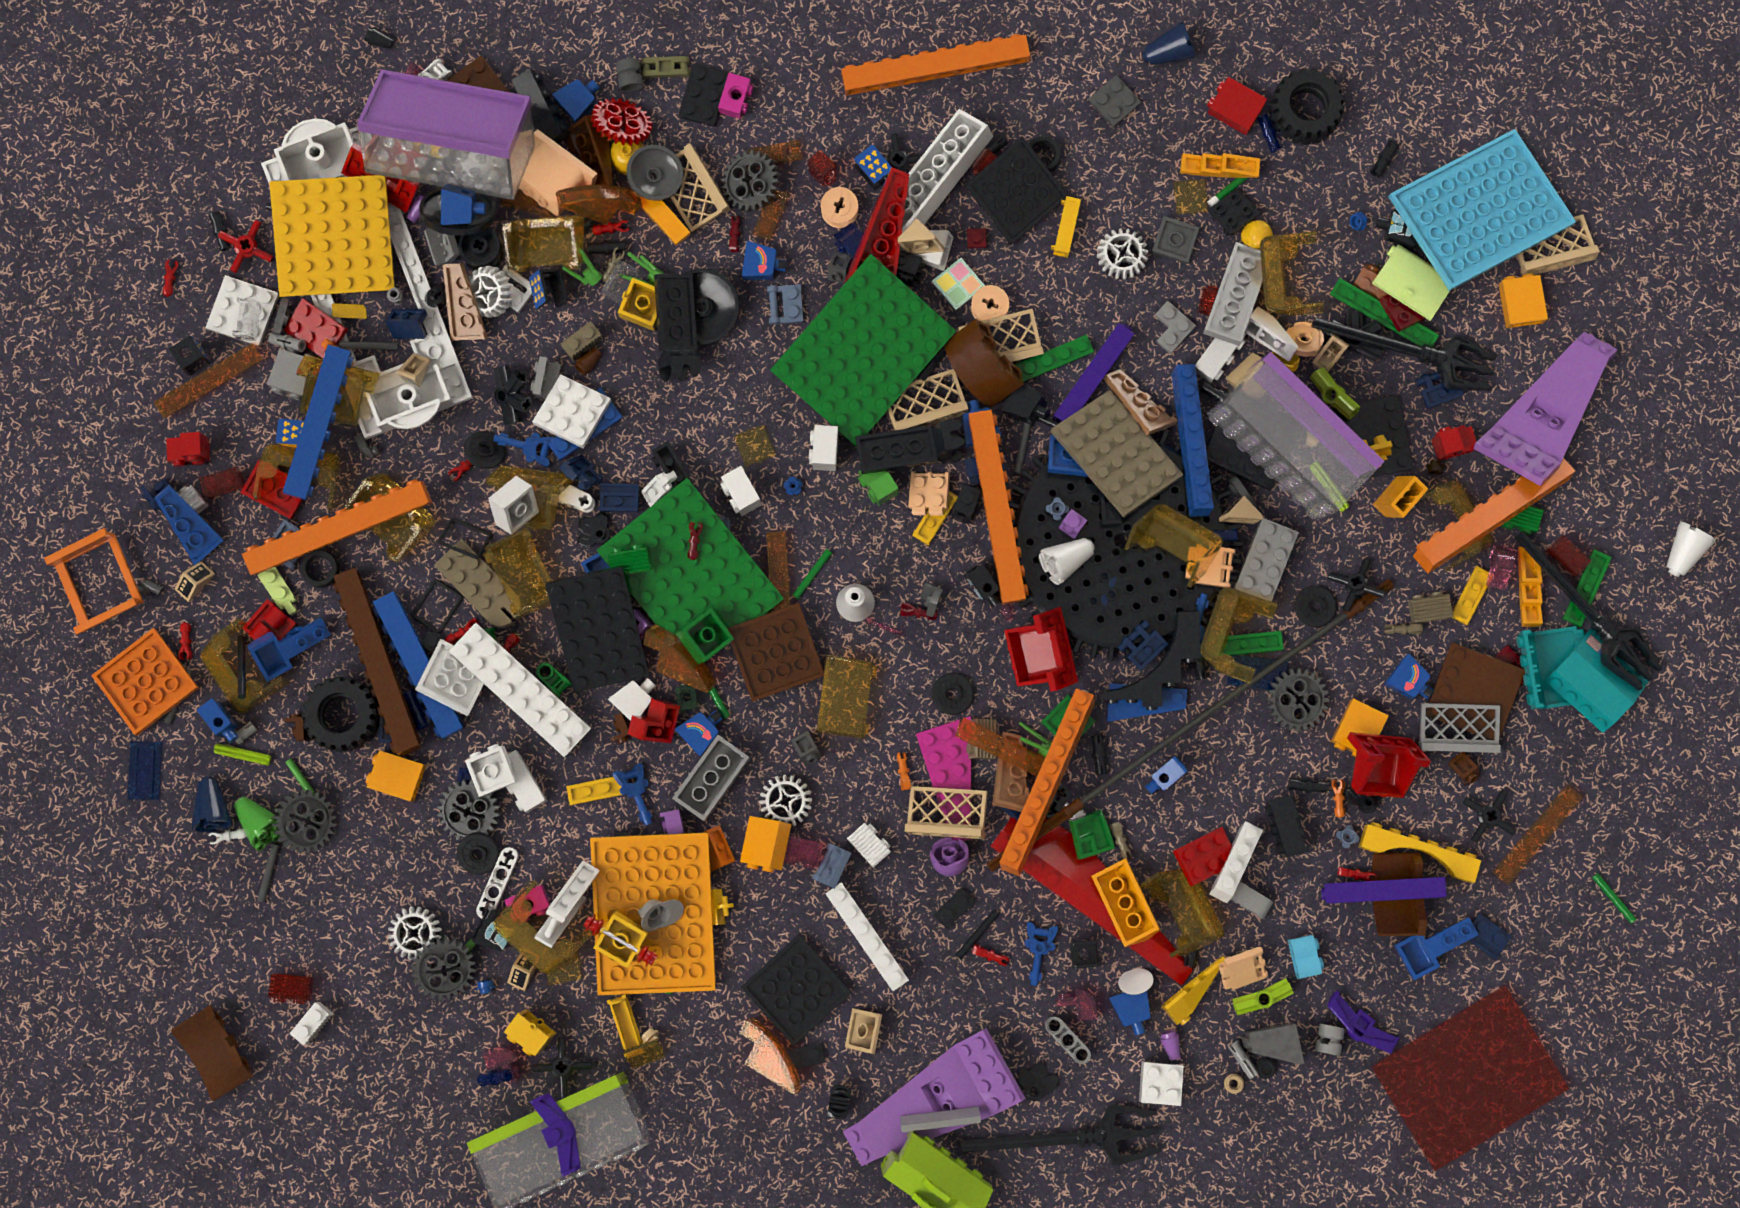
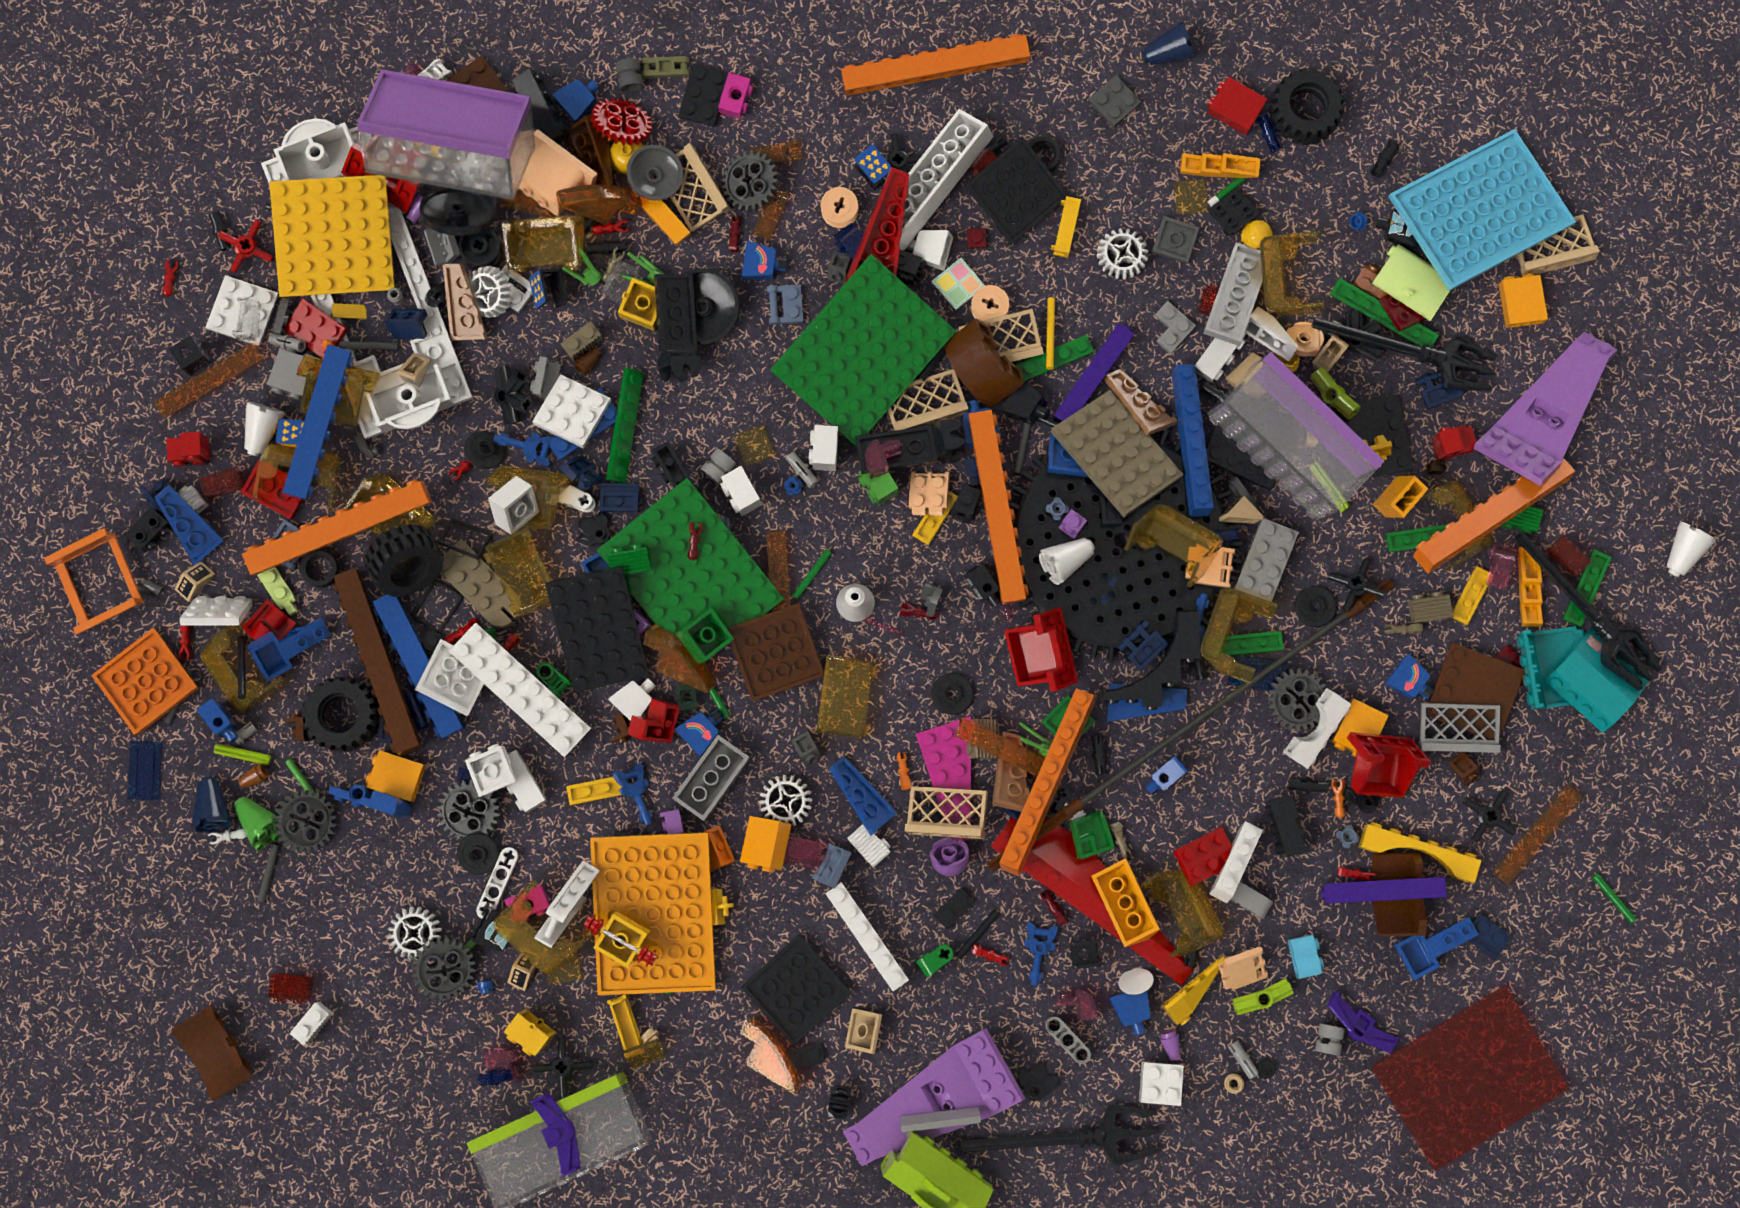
(148, 530): none -> black brick
(216, 611): none -> white plate
(254, 776): none -> dark orange cone
(260, 426): none -> white cone
(376, 800): none -> blue plate
(378, 38): black cone -> none
(400, 544): none -> black tyre
(459, 205): blue torso -> none
(624, 426): none -> green plate
(658, 487): white hinge -> none
(659, 914): light grey piece -> none
(717, 466): none -> light grey wheel
(793, 460): none -> light grey pin
(822, 169): clear red brick -> none
(864, 798): none -> blue wing
(876, 456): none -> clear pink brick
(919, 240): tan slope -> none
(932, 961): none -> green piece
(1050, 333): none -> yellow bar
(1053, 907): none -> dark red piece
(1275, 1042): flat silver slope -> none
(1331, 710): none -> white arch
(1411, 538): none -> green plate

